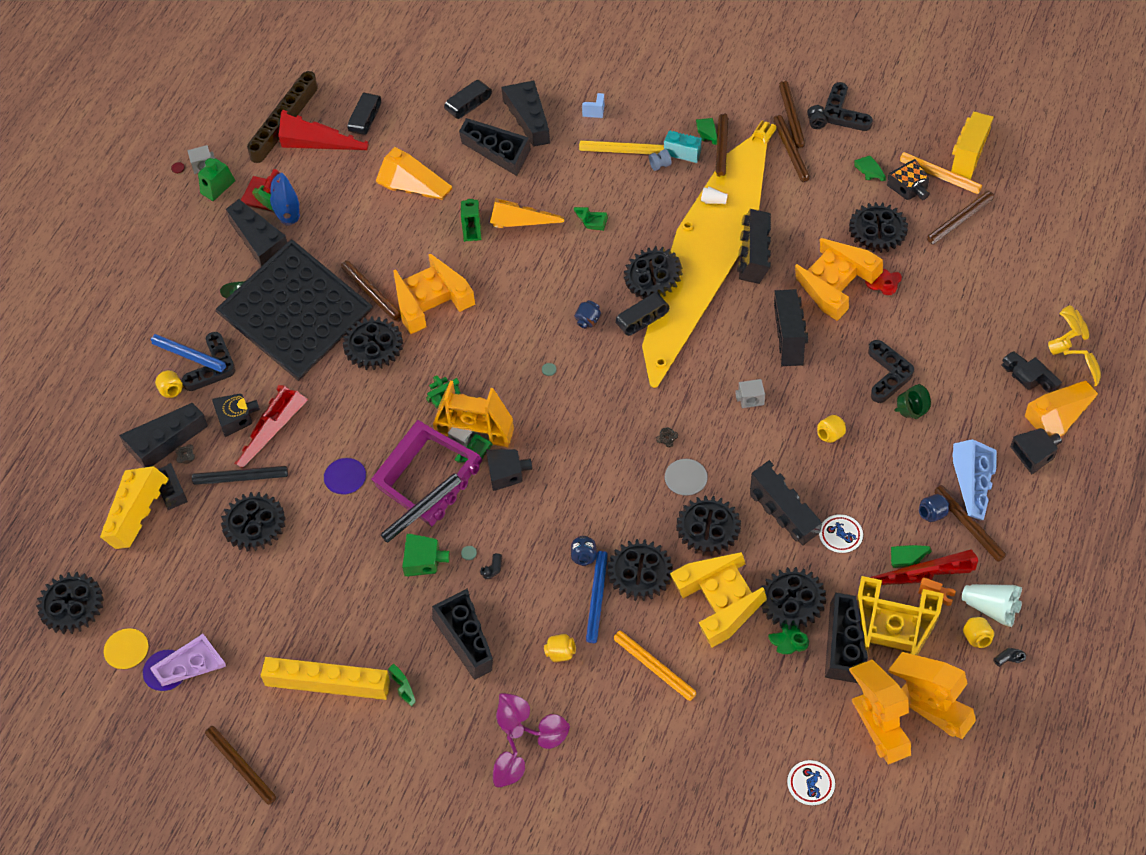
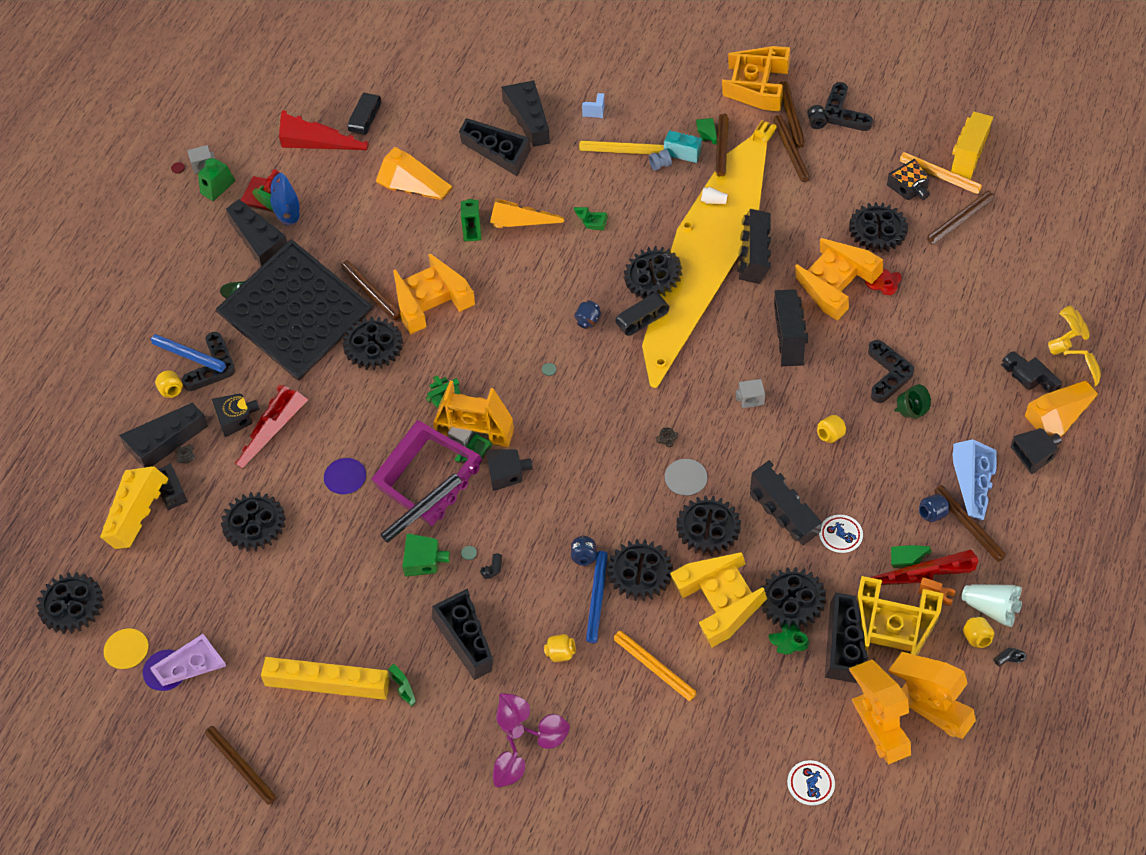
(239, 475): black axle -> none
(293, 103): dark brown beam -> none
(468, 99): black beam -> none
(751, 76): none -> light orange wedge
(870, 168): green slope -> none

